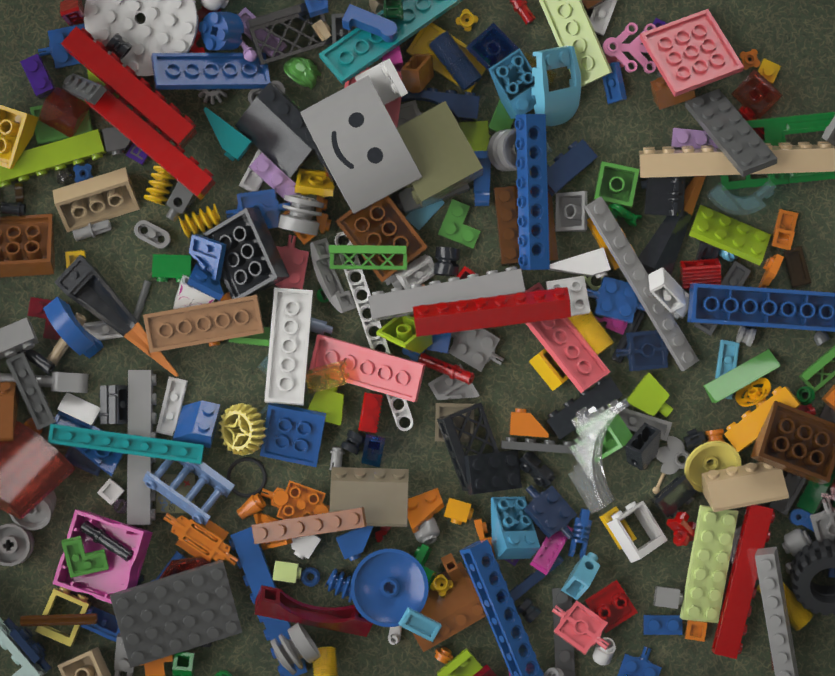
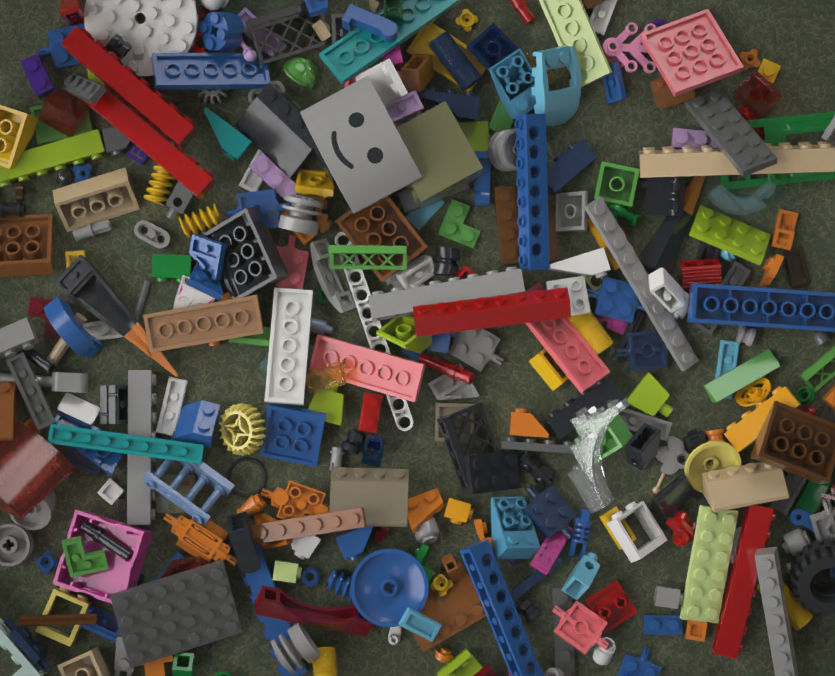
(46, 567): none -> blue plate
(243, 542): none -> black slope
(404, 106): none -> lavender plate

